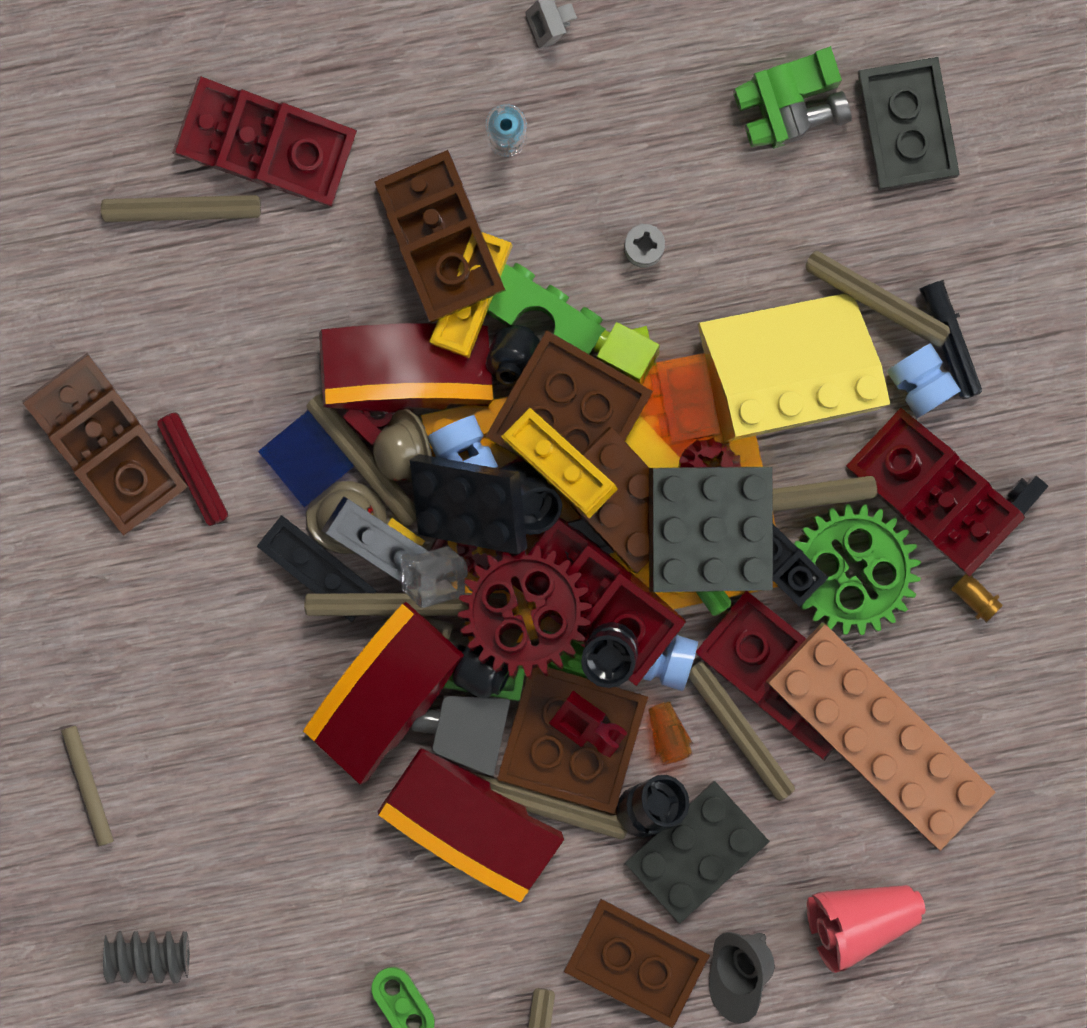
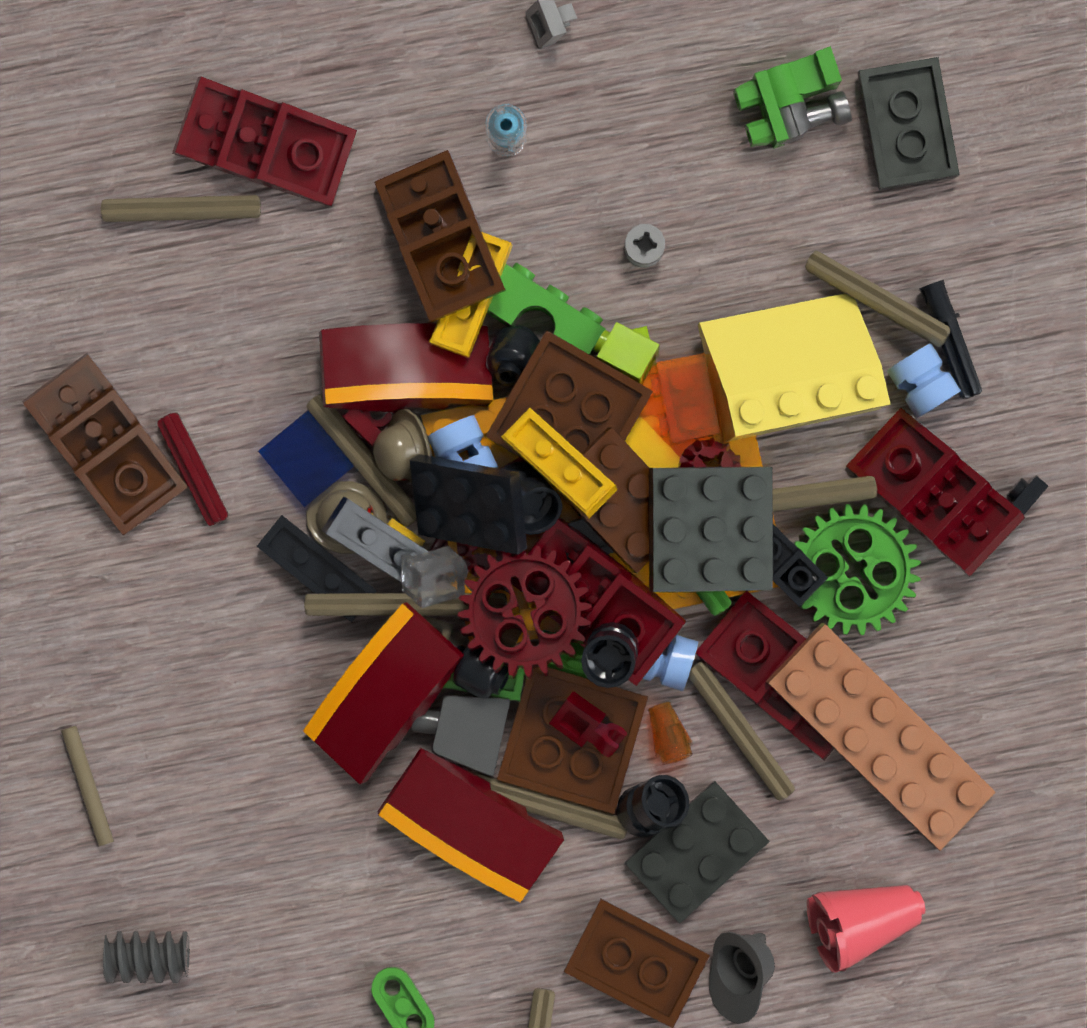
(977, 597): pearl gold pin -> none

